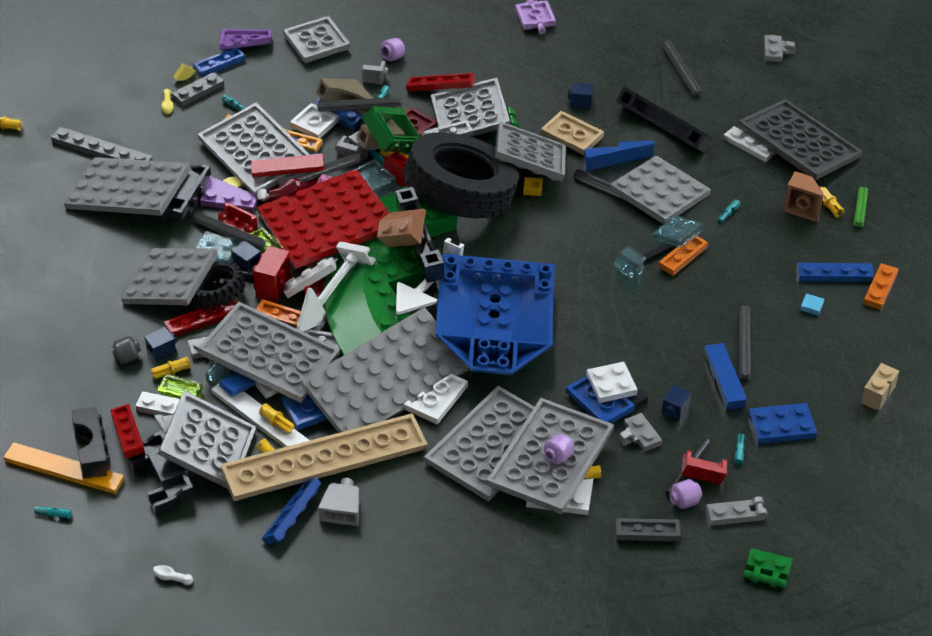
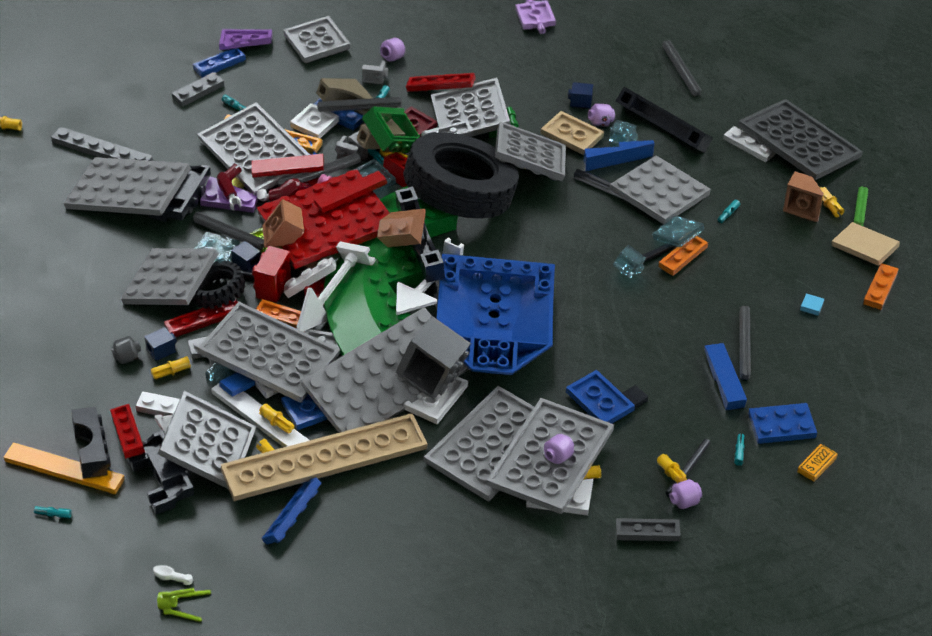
(167, 105): light yellow piece -> none
(168, 600): none -> lime plant
(176, 386): clear neon green plate -> none
(183, 72): light yellow tile -> none
(224, 181): none -> dark red arm
(238, 218): red hinge -> none
(283, 225): none -> nougat slope
(340, 503): light grey torso -> none
(350, 191): none -> red tile
(433, 358): none -> dark grey container
(532, 186): yellow plate -> none
(601, 115): none -> lavender head
(611, 382): white plate -> none
(622, 132): none -> clear light blue brick
(641, 432): light grey hinge -> none
(671, 468): none -> yellow axle
(676, 402): dark blue brick -> none
(703, 469): red hinge -> none
(736, 511): light grey plate -> none
(769, 564): green plate -> none
(775, 48): light grey hinge -> none
(817, 462): none -> light orange tile
(835, 272): blue plate -> none
(865, 243): none -> tan tile
(880, 386): tan piece -> none

